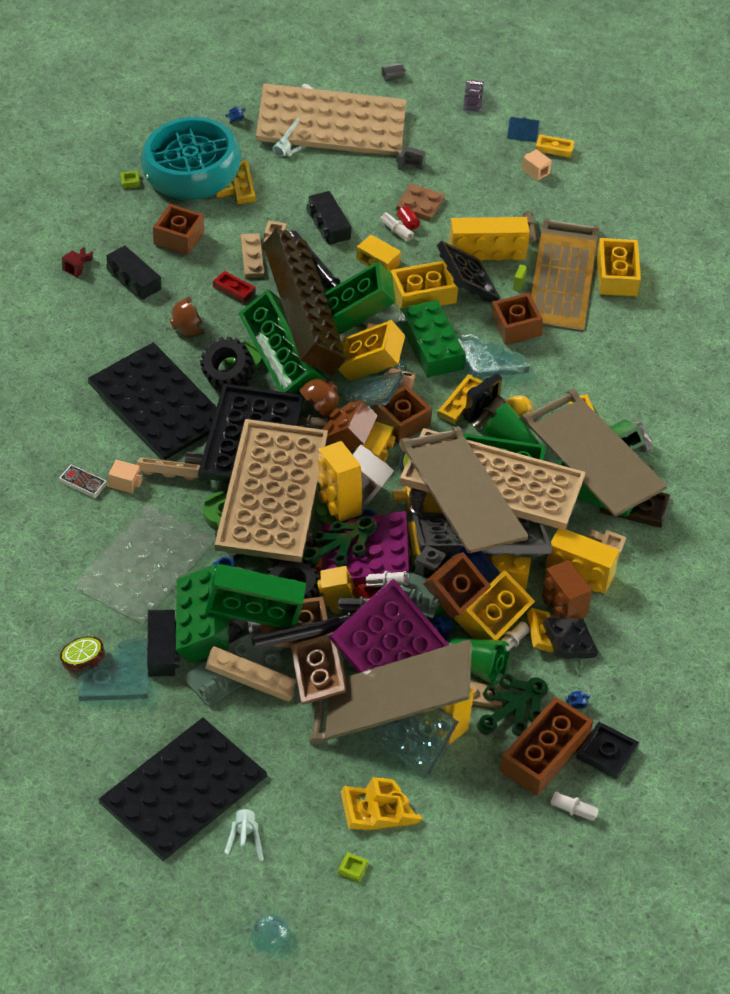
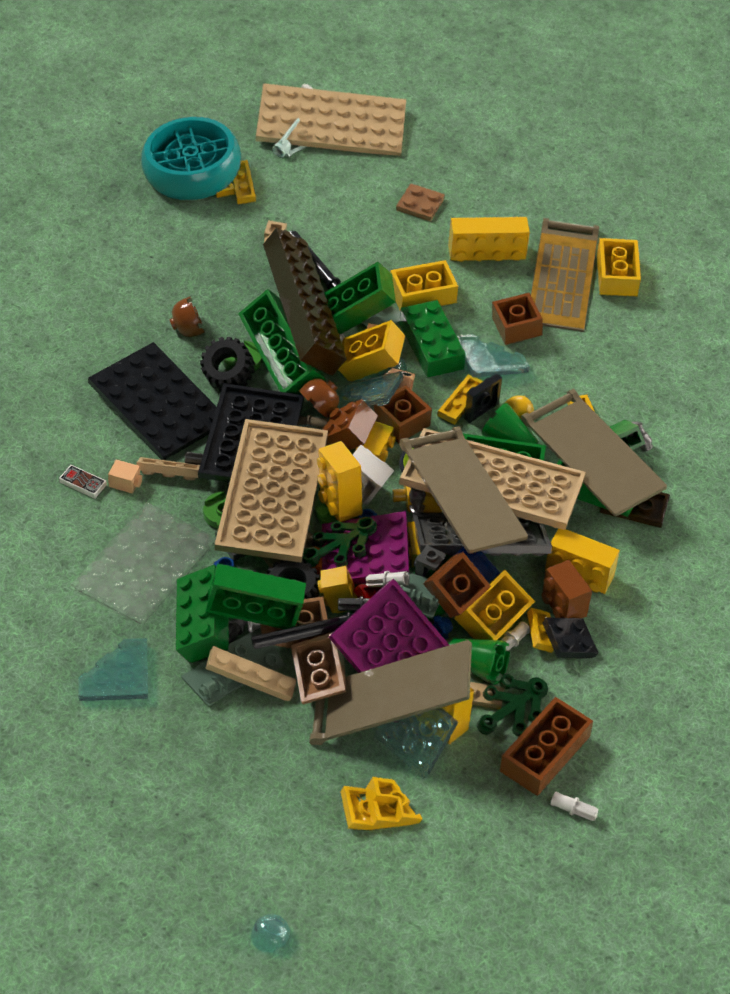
(74, 262): dark red piece -> none
(82, 653): tile -> none
(130, 179): lime tile -> none
(133, 272): black brick -> none
(162, 643): black brick -> none
(178, 229): dark orange brick -> none
(182, 788): black plate -> none
(234, 286): red plate -> none
(235, 114): blue plate -> none
(245, 824): light aqua plant -> none
(252, 256): tan plate -> none
(329, 217): black brick -> none
(353, 867): lime tile -> none
(375, 250): yellow brick -> none
(393, 71): dark grey piece -> none
(397, 227): white axle -> none
(408, 218): red piece -> none
(411, 157): dark grey bracket -> none
(467, 272): black plate -> none
(473, 96): clear purple brick -> none
(488, 412): dark tan axle -> none
(516, 566): yellow brick -> none
(520, 278): lime tile -> none
(523, 129): piece -> none
(532, 225): dark tan axle -> none
(536, 165): light nougat brick -> none
(555, 146): yellow plate -> none
(578, 699): blue plate -> none
(607, 750): black plate -> none
(611, 539): tan plate -> none

